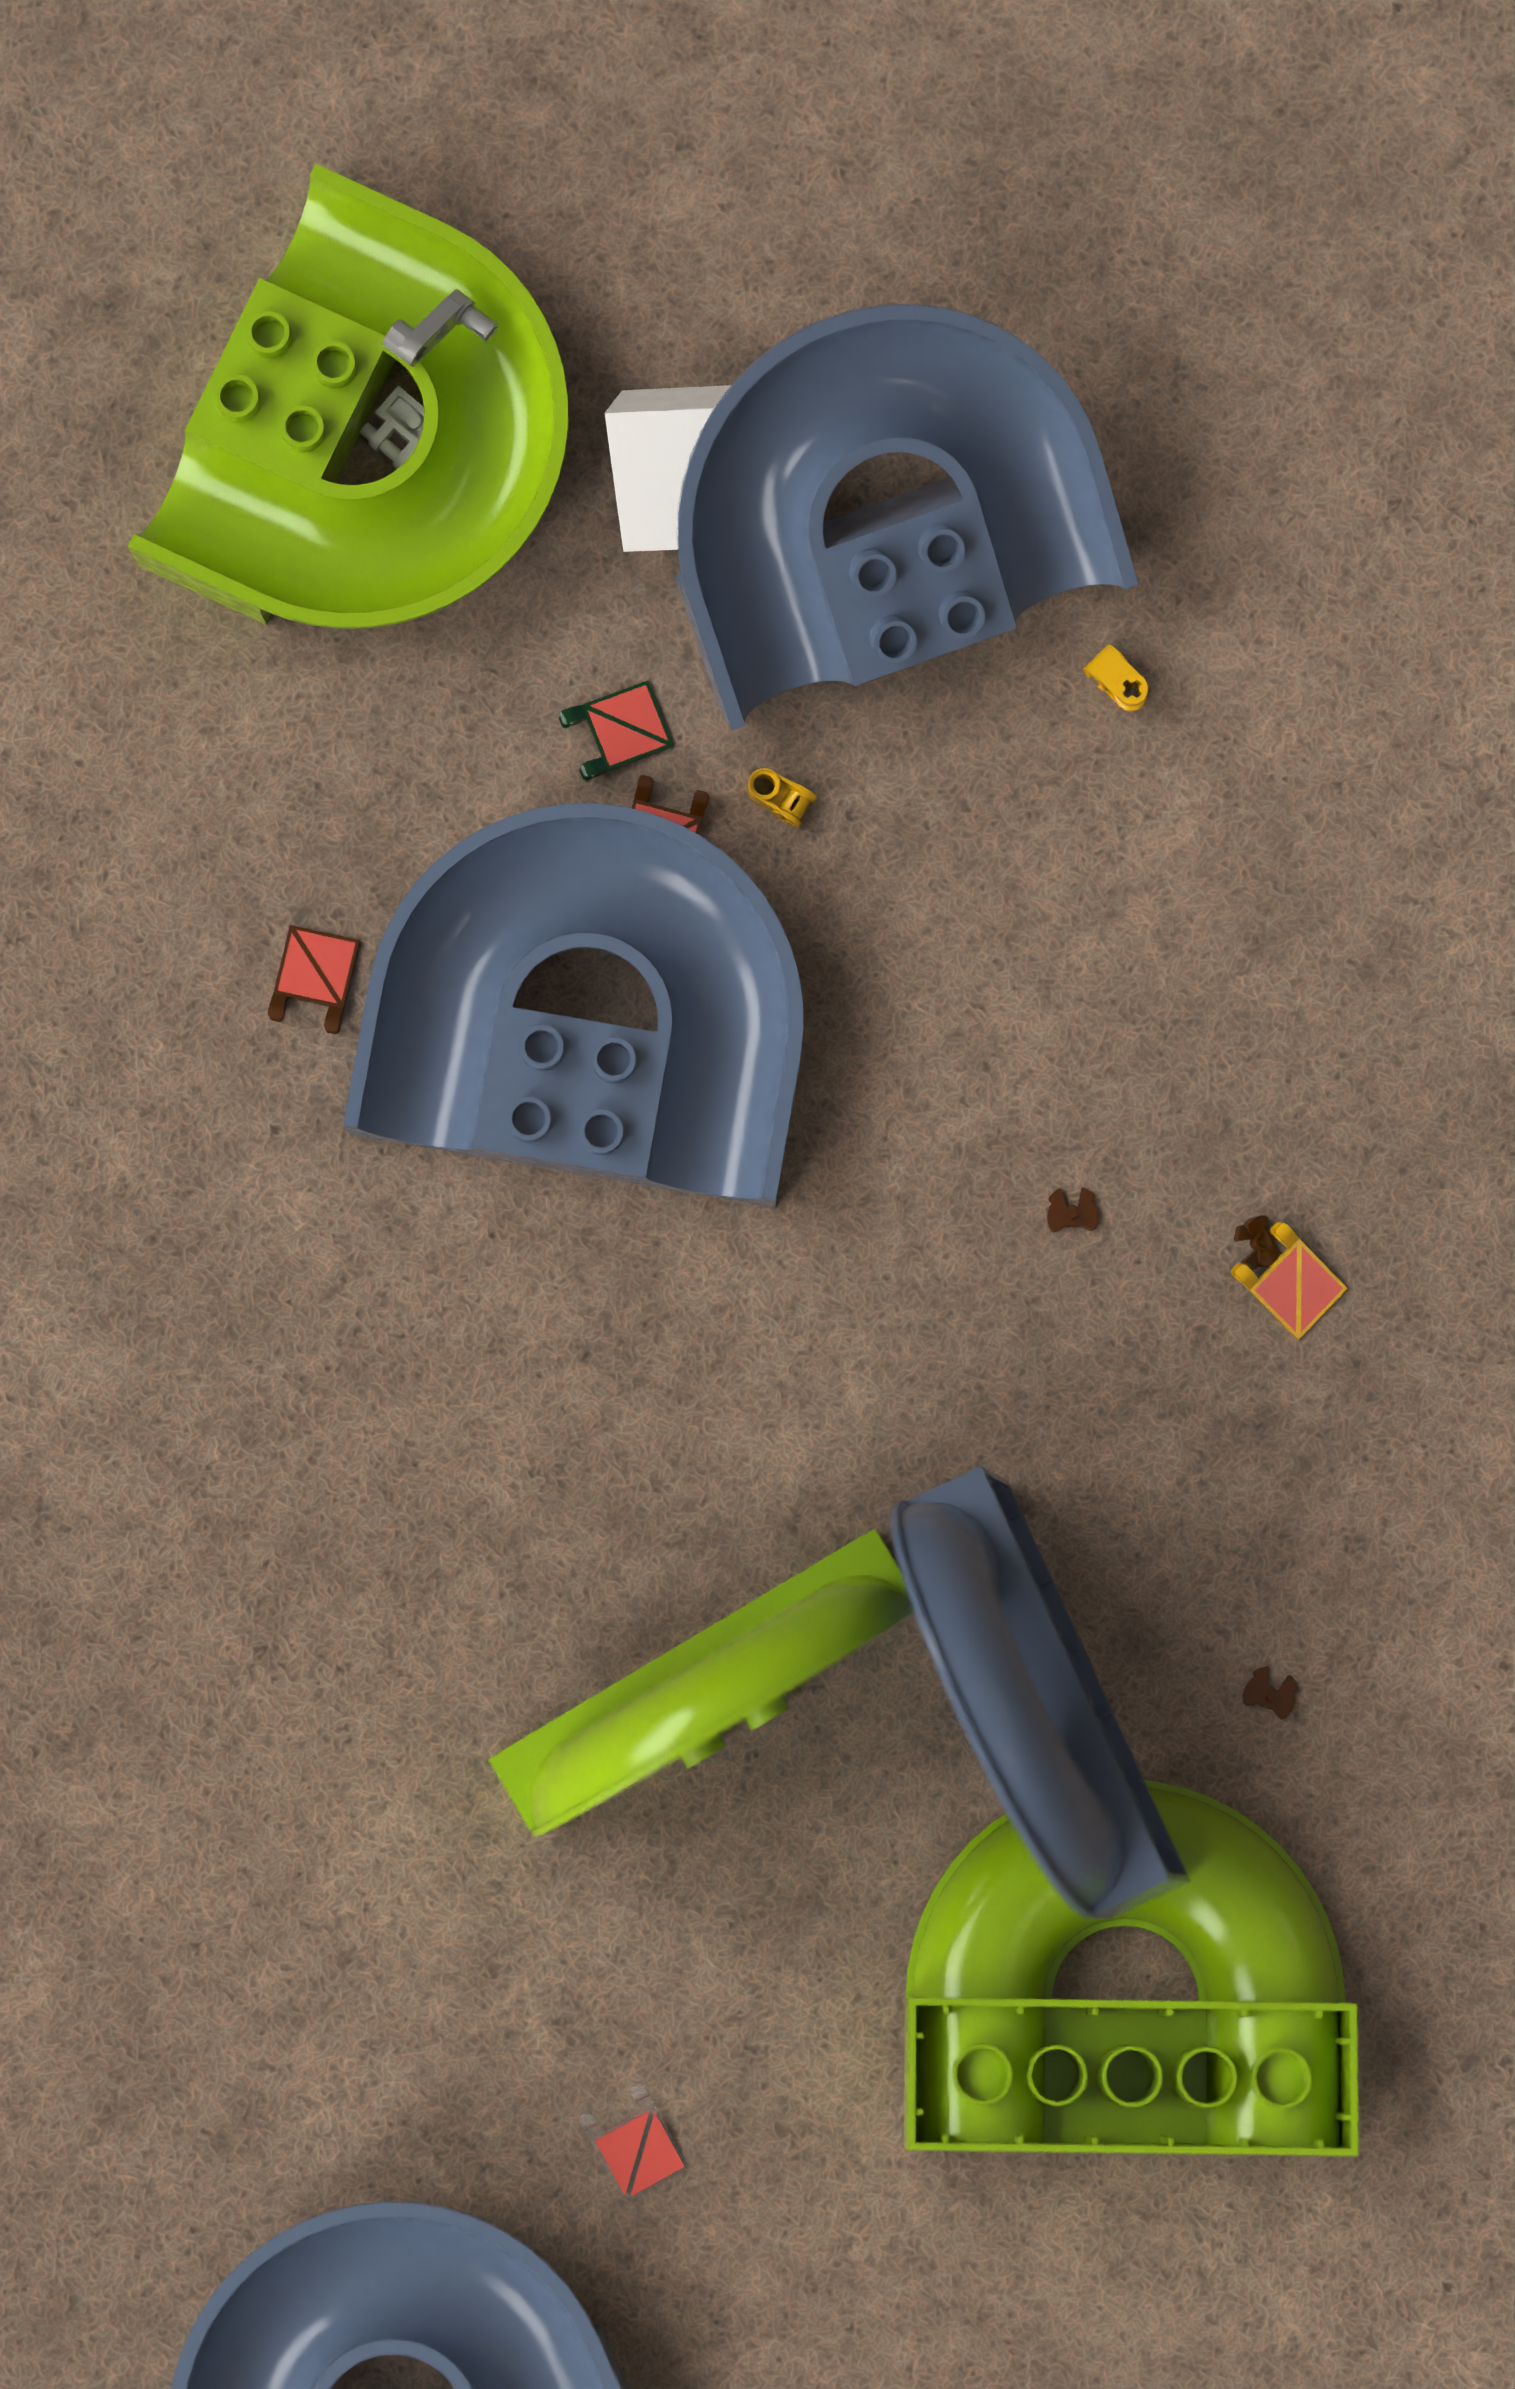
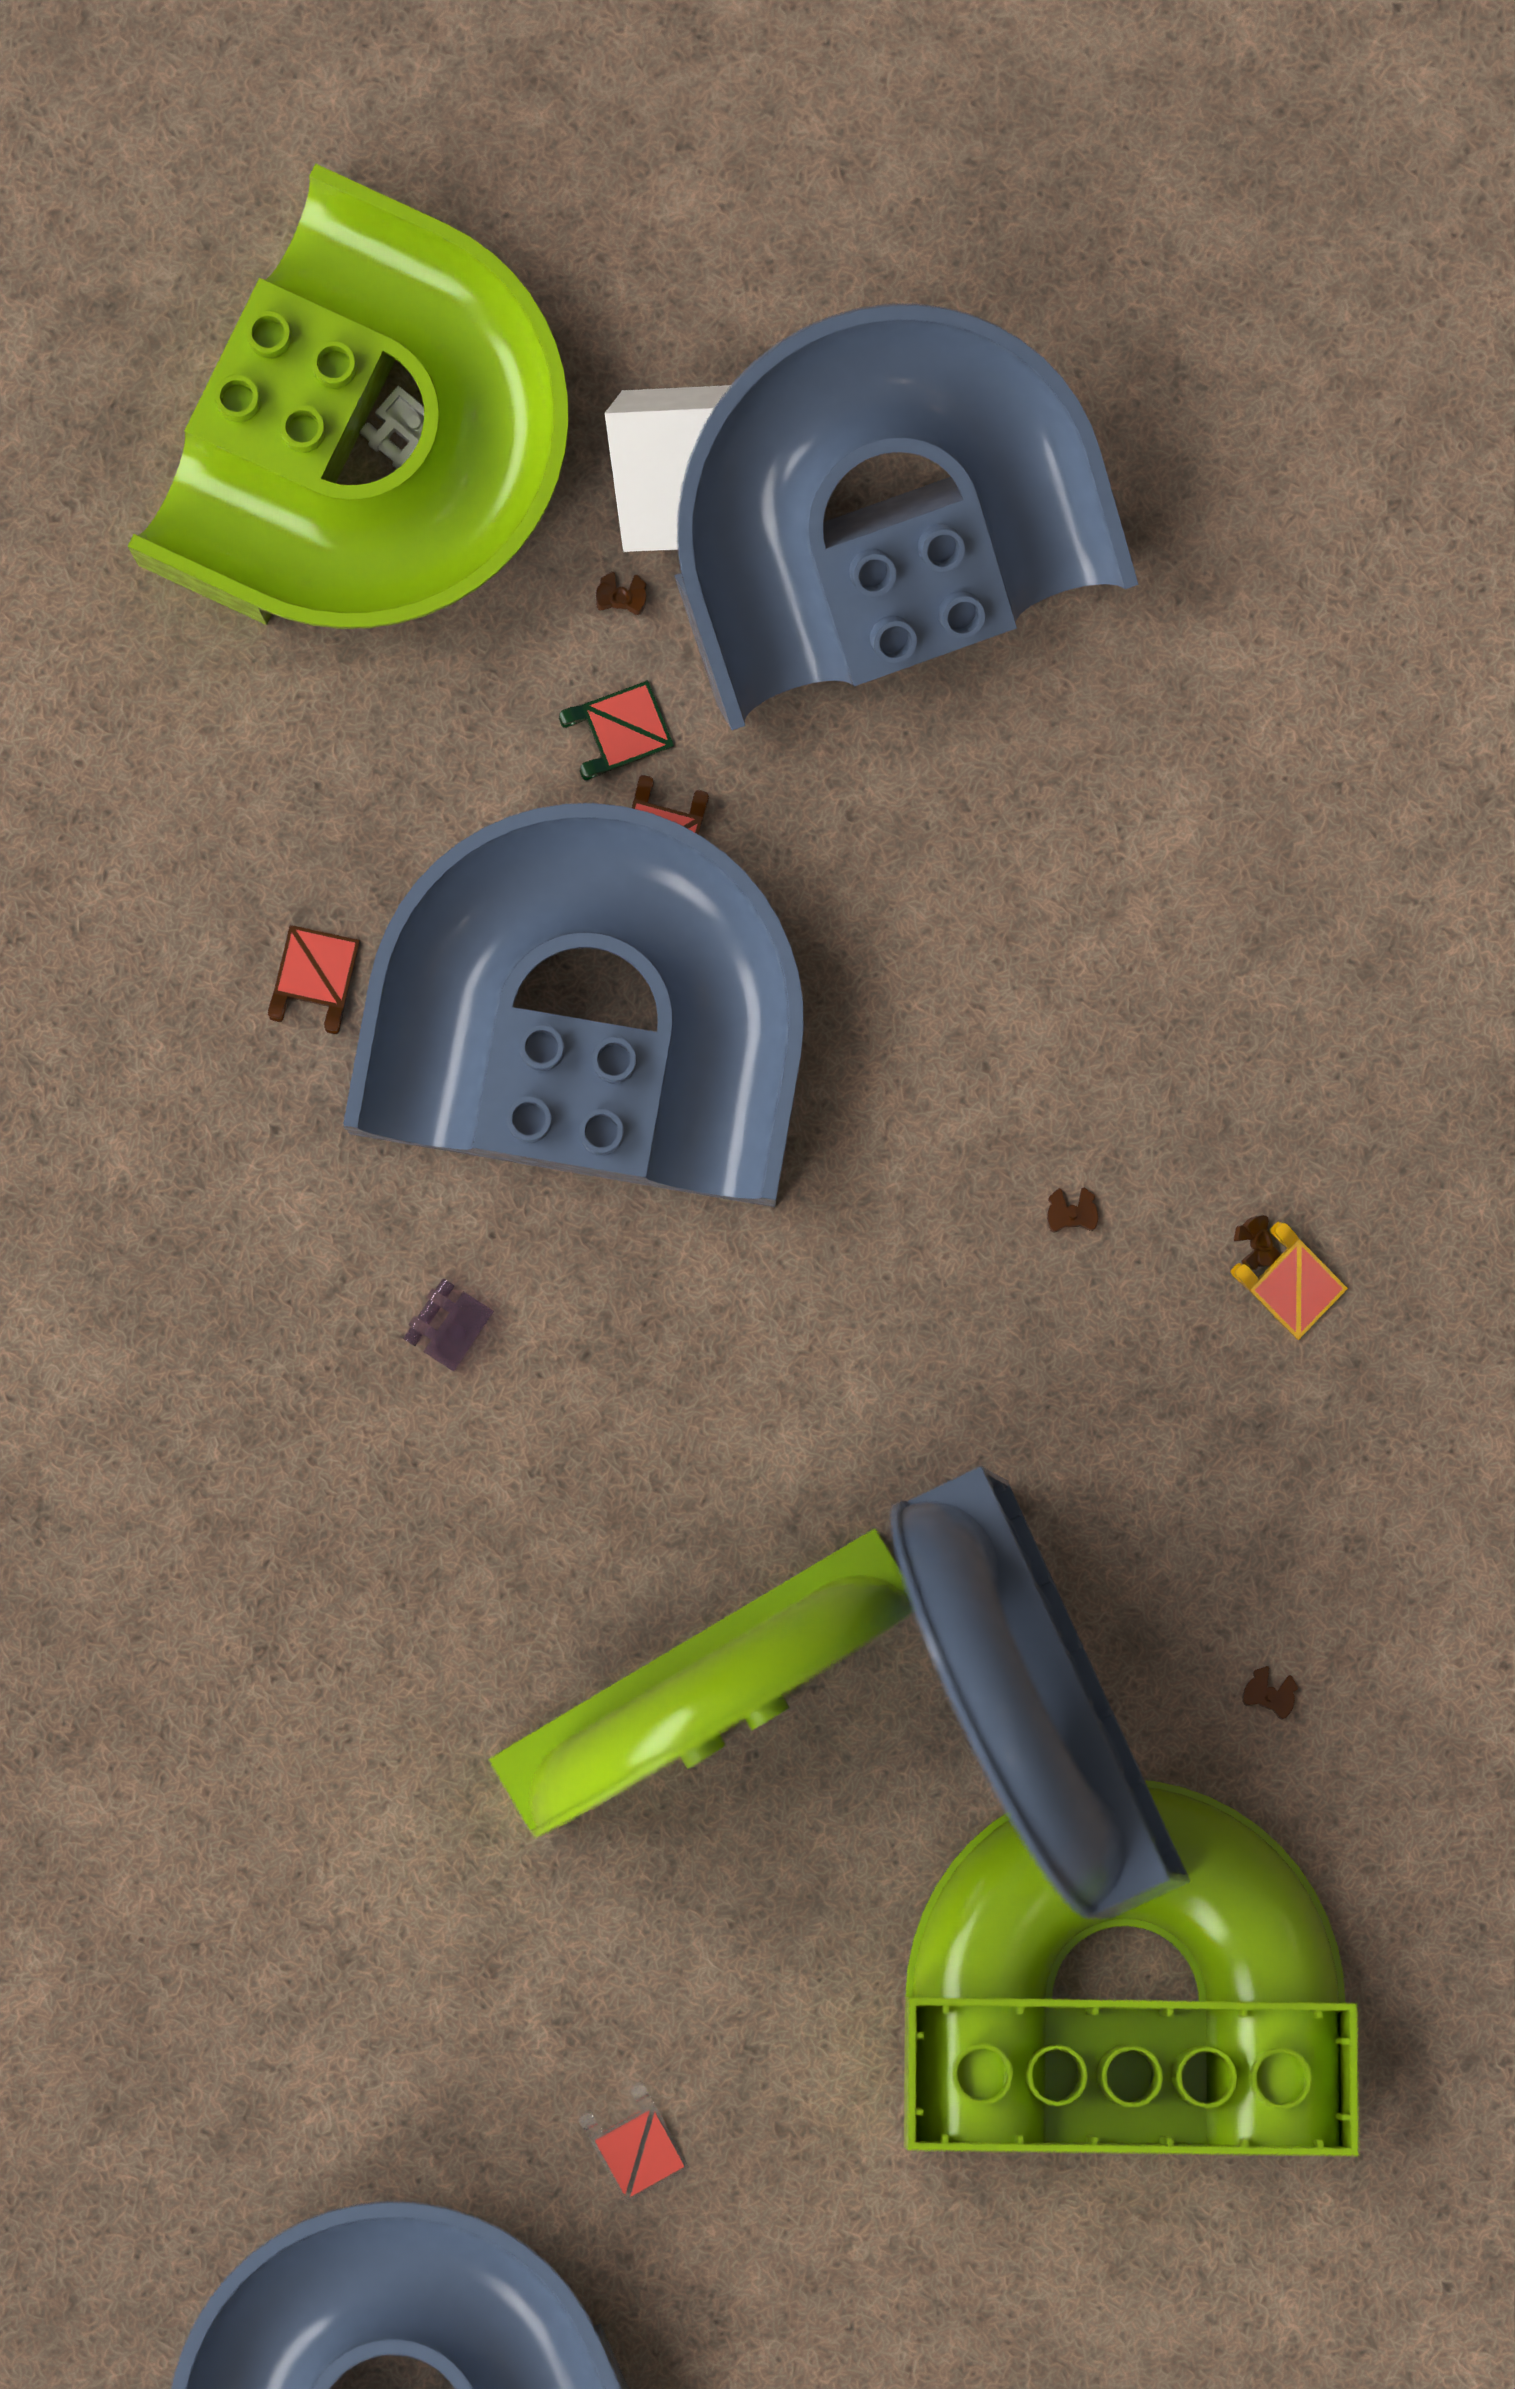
(415, 343): light grey beam -> none
(457, 1331): none -> clear purple plate
(610, 596): none -> reddish brown piece
(782, 796): yellow piece -> none
(1114, 674): yellow piece -> none

